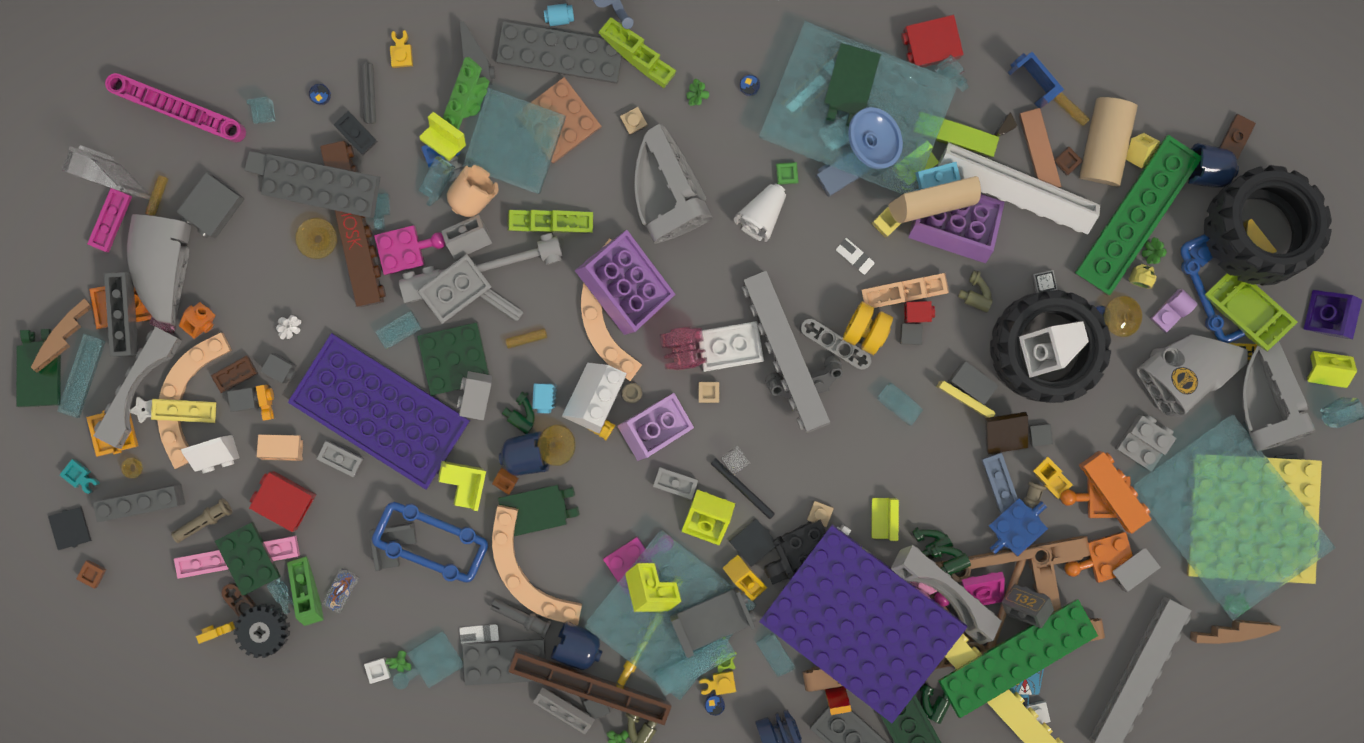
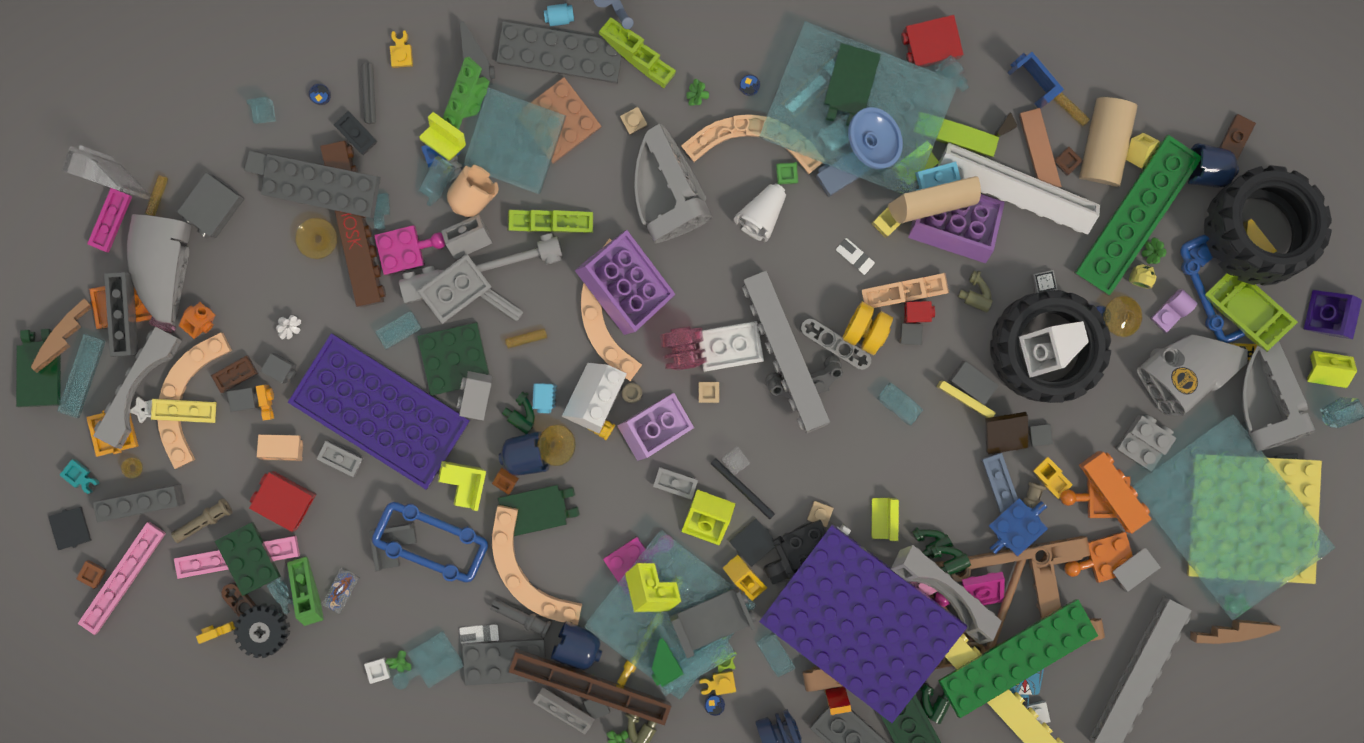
(121, 578): none -> bright pink plate
(175, 107): dark pink gear -> none
(211, 453): white slope -> none
(665, 665): none -> green slope
(732, 128): none -> light nougat plate
(1028, 605): dark grey brick -> none

